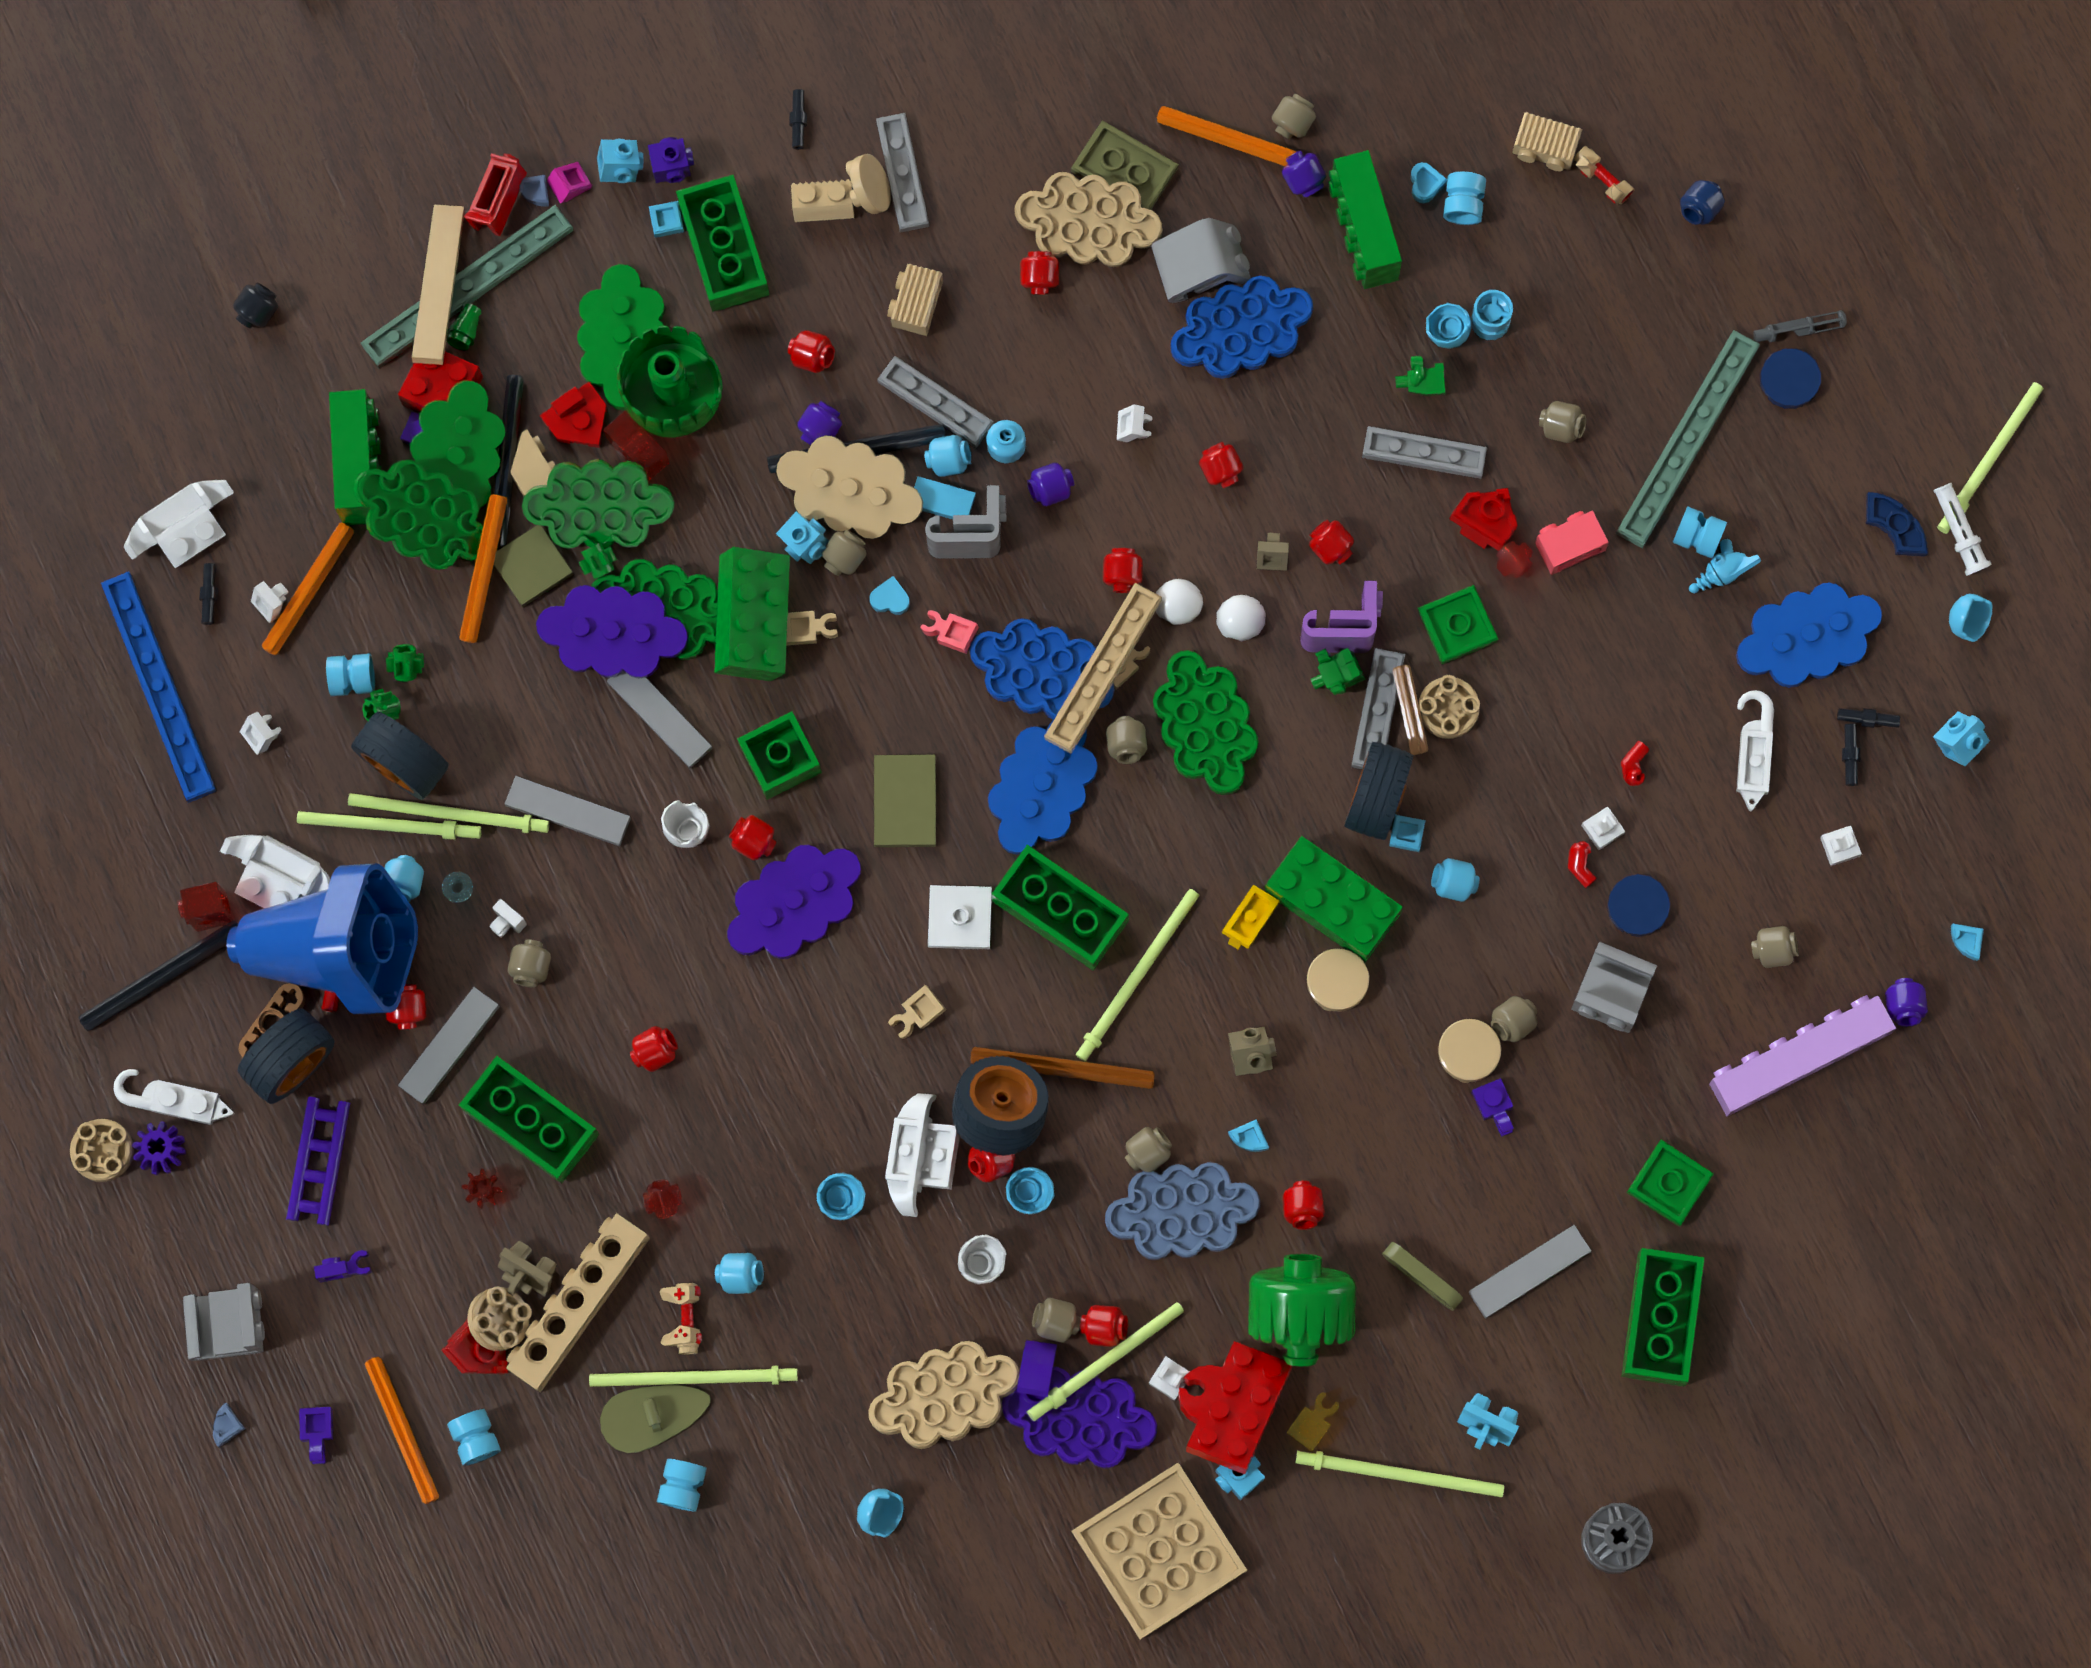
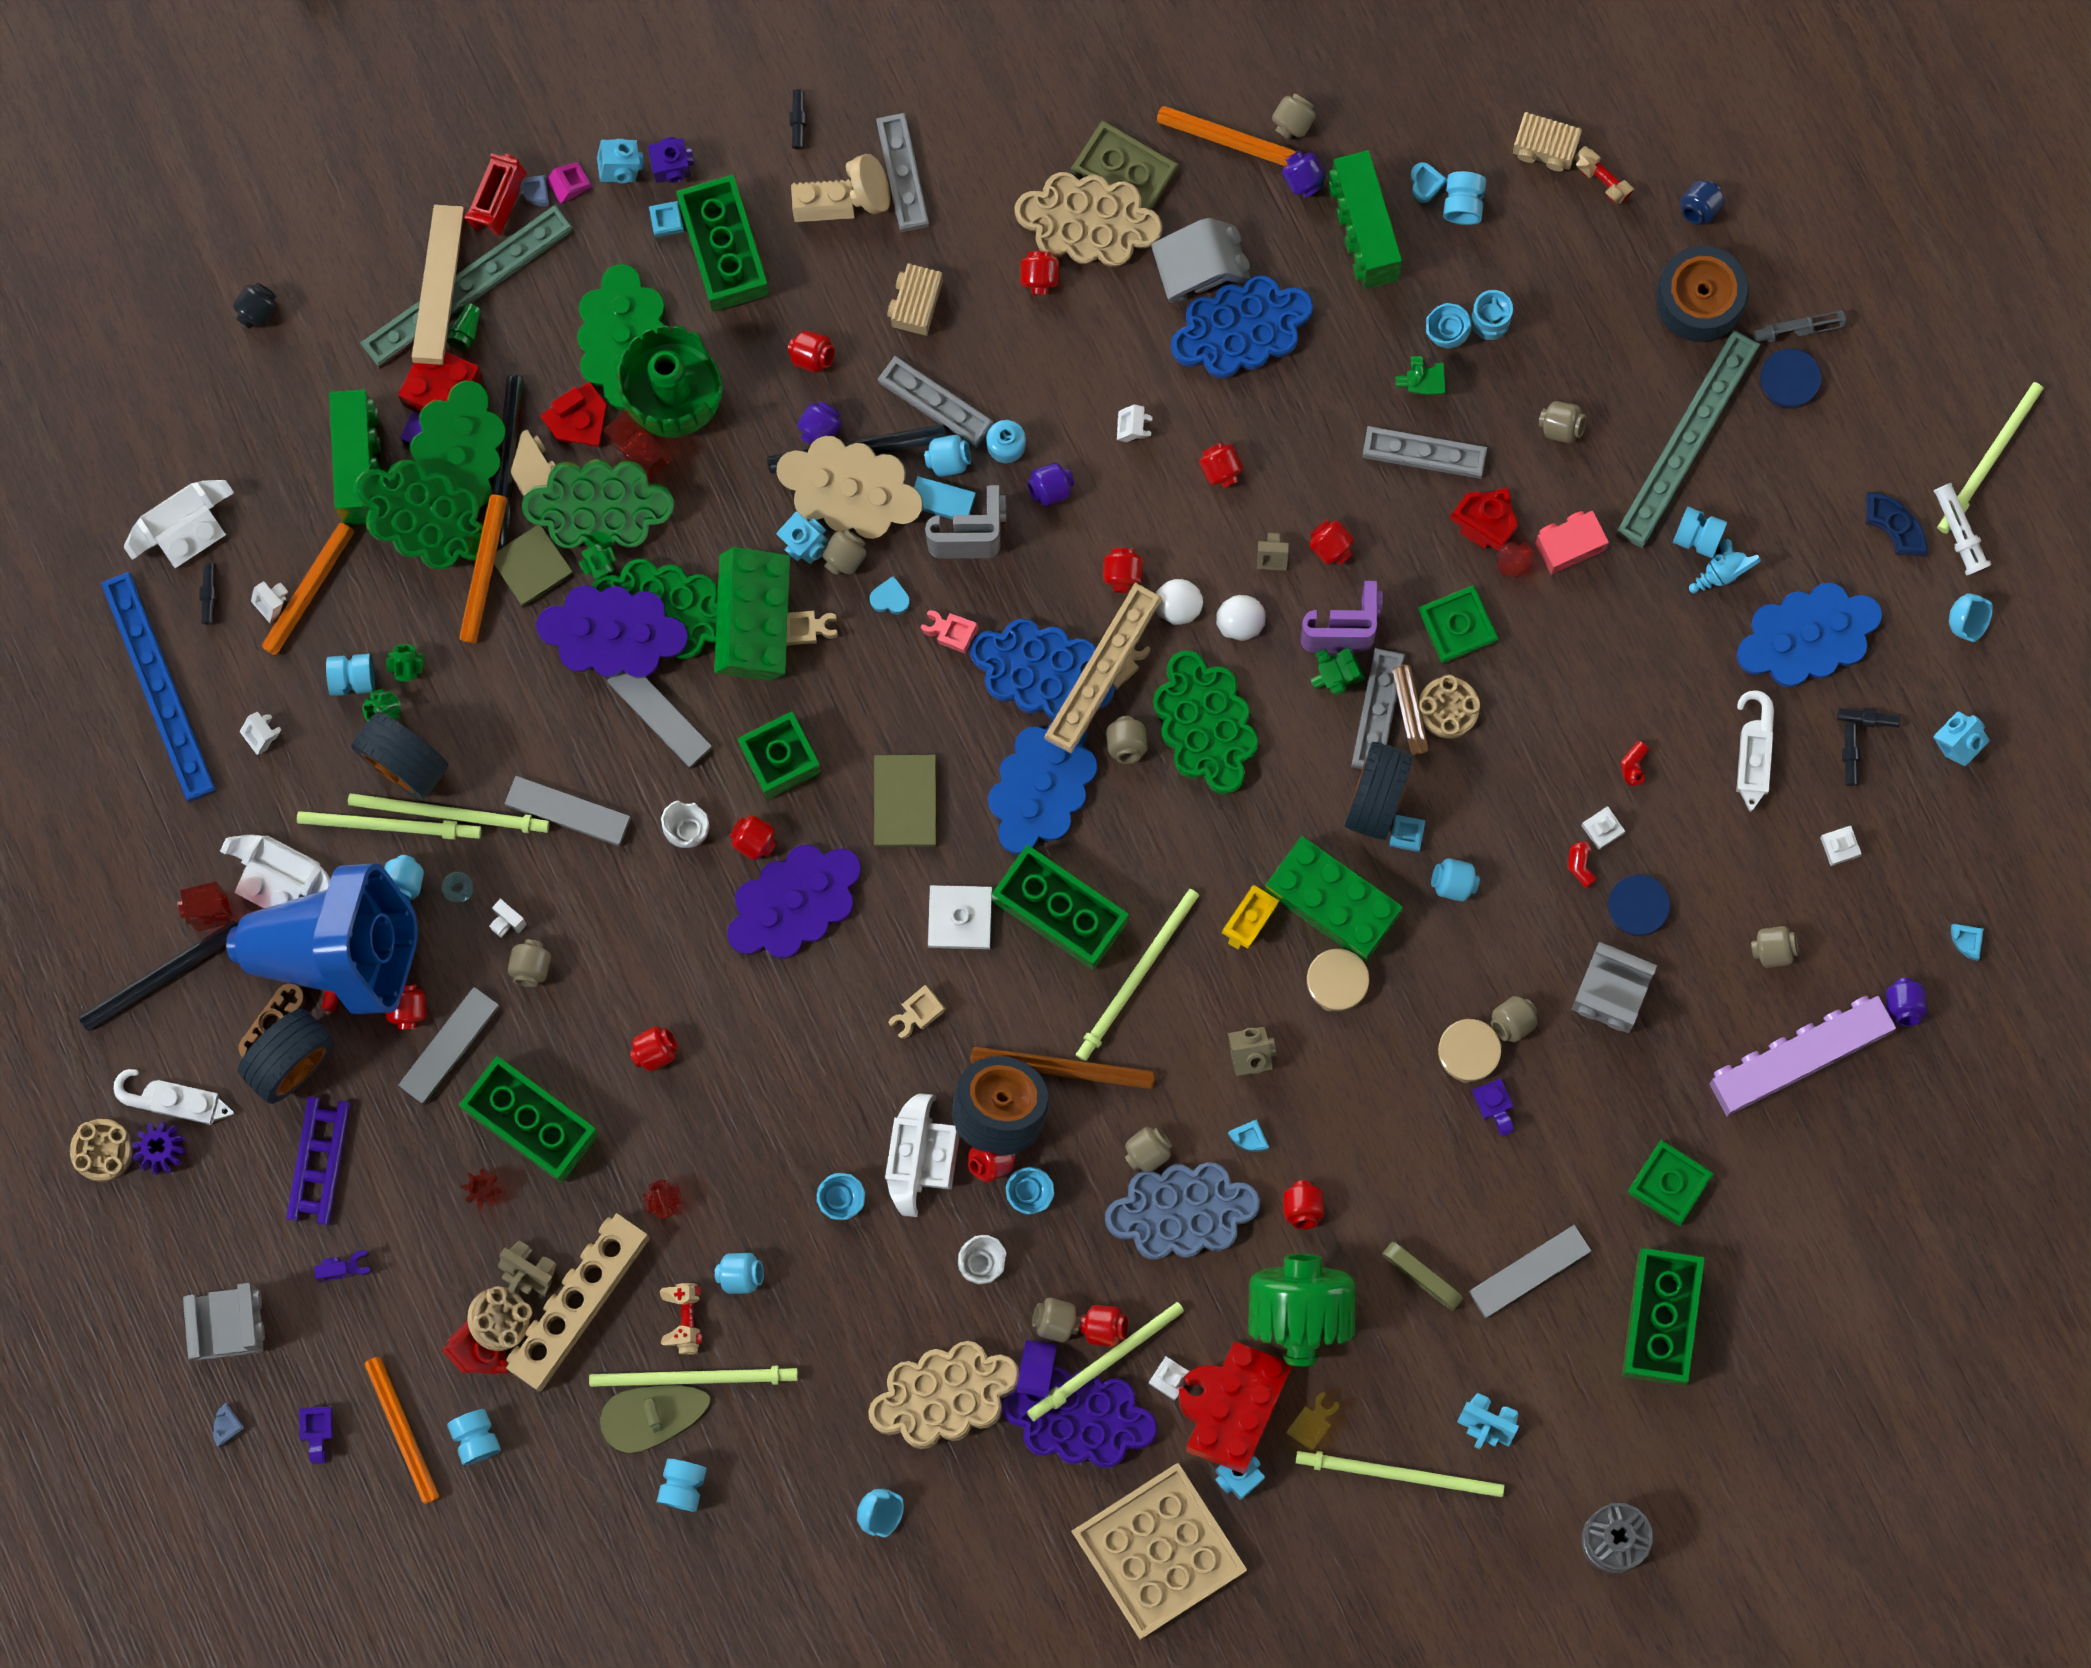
(1699, 315): none -> wheel

